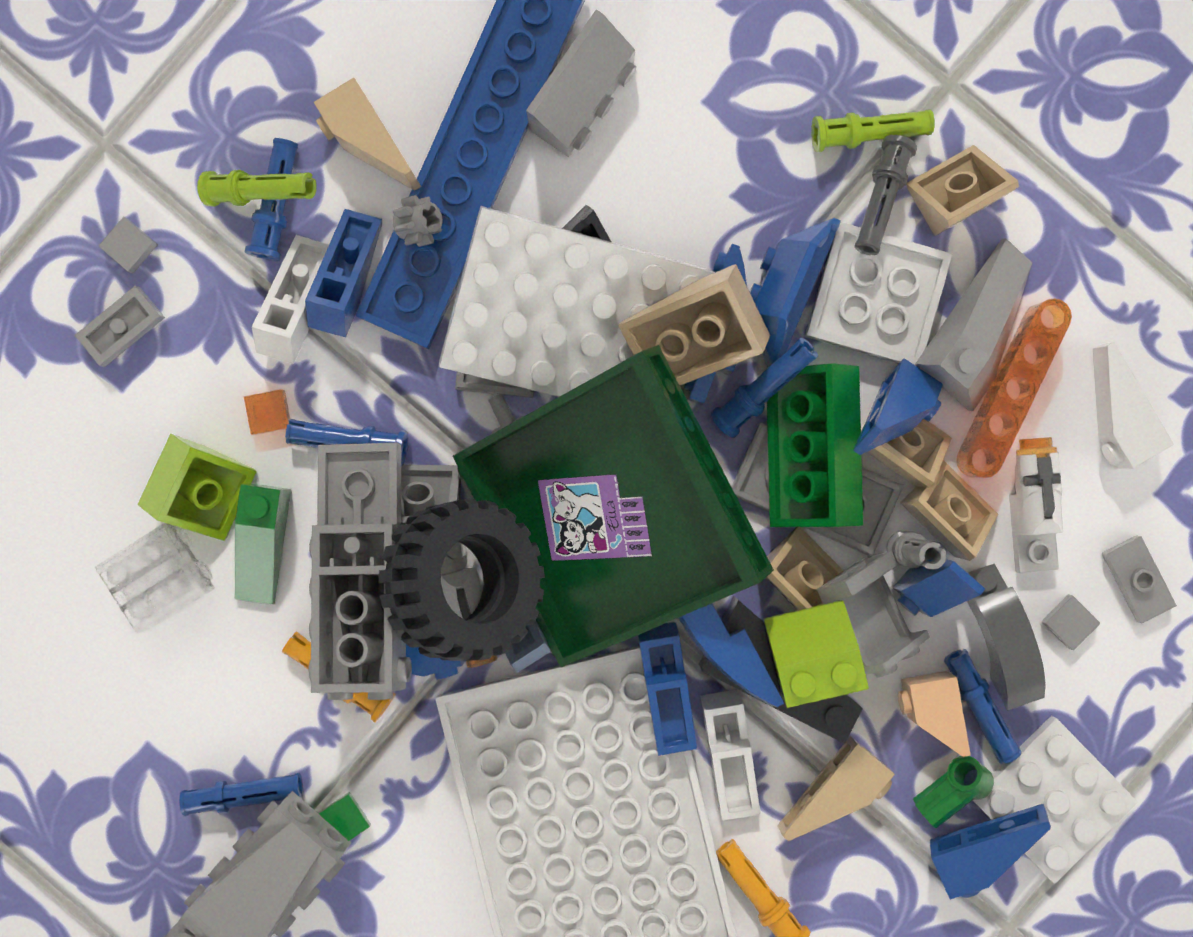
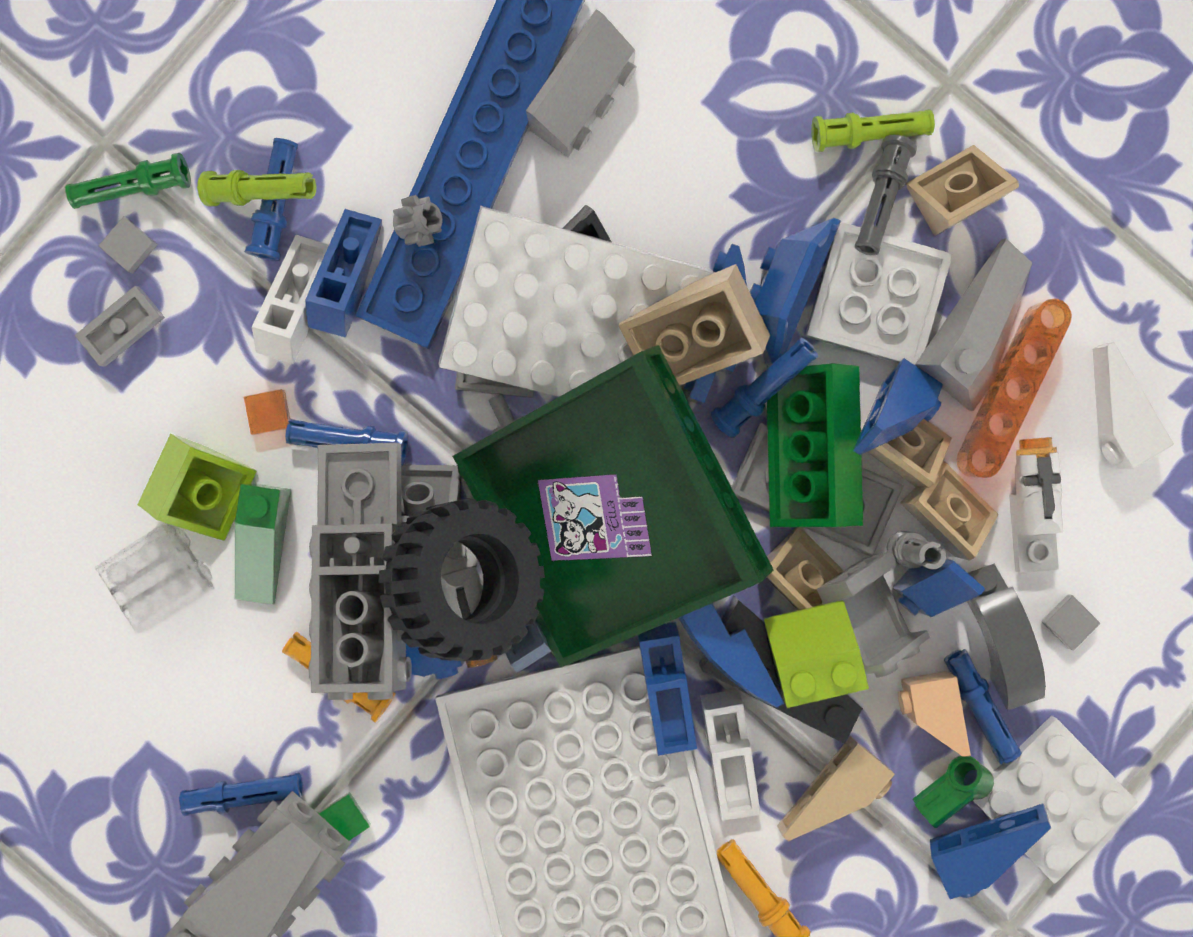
(148, 182): none -> green pin
(360, 131): tan slope -> none
(1139, 579): light grey plate -> none

